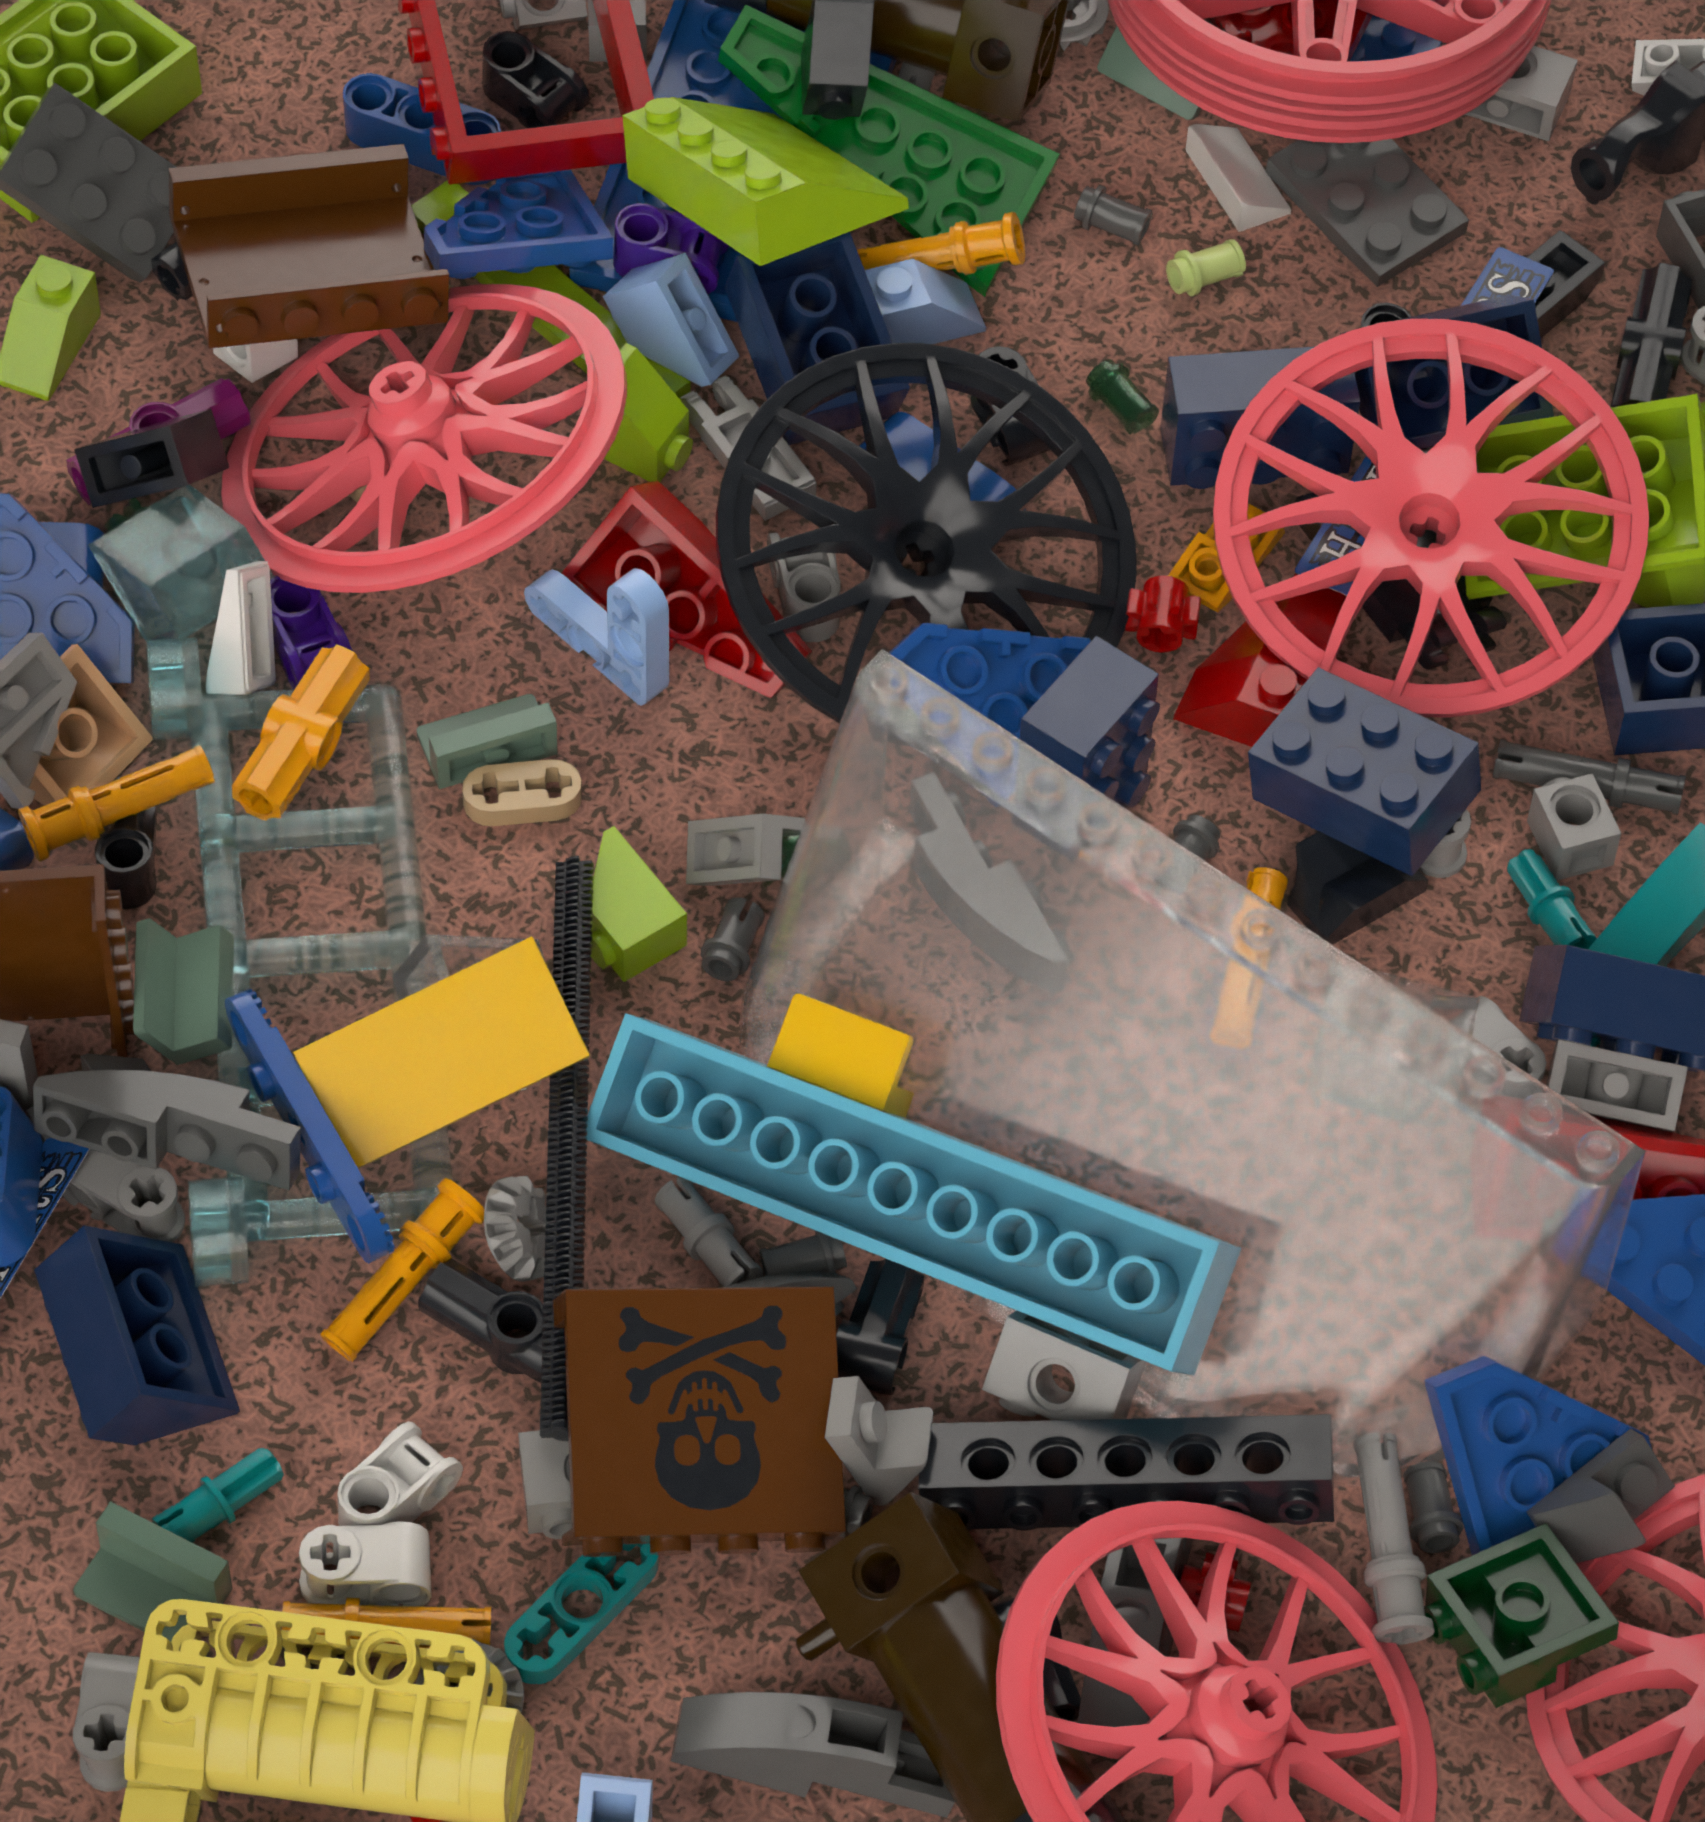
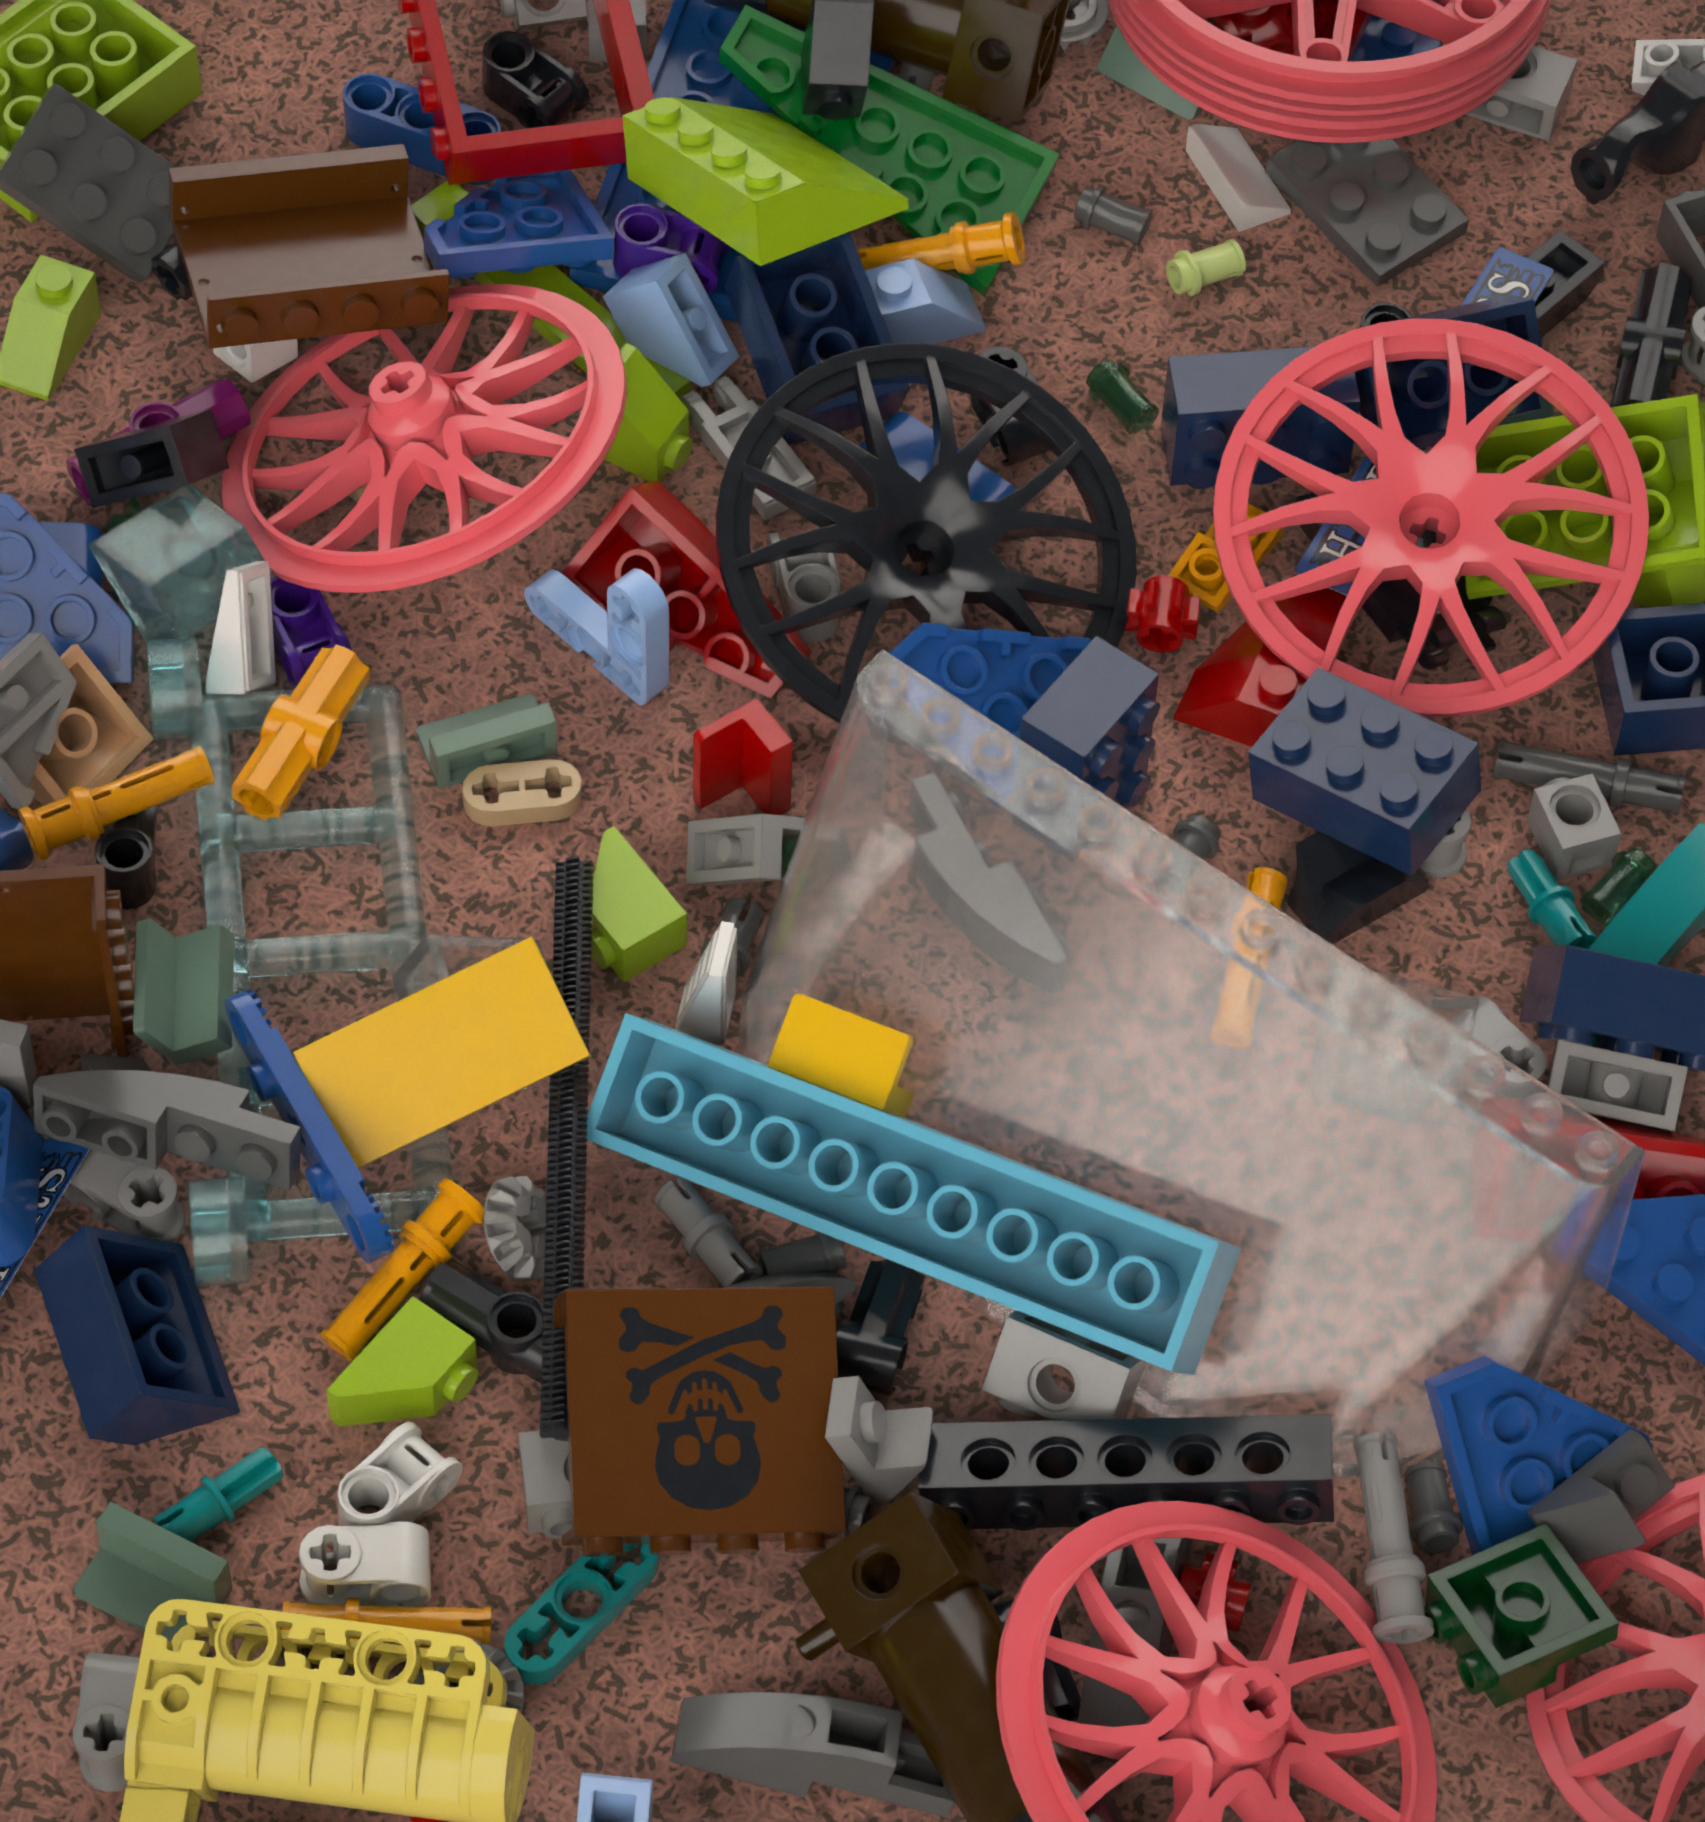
(406, 1370): none -> lime slope
(711, 989): none -> white slope
(745, 752): none -> red panel
(1618, 885): none -> clear green pin

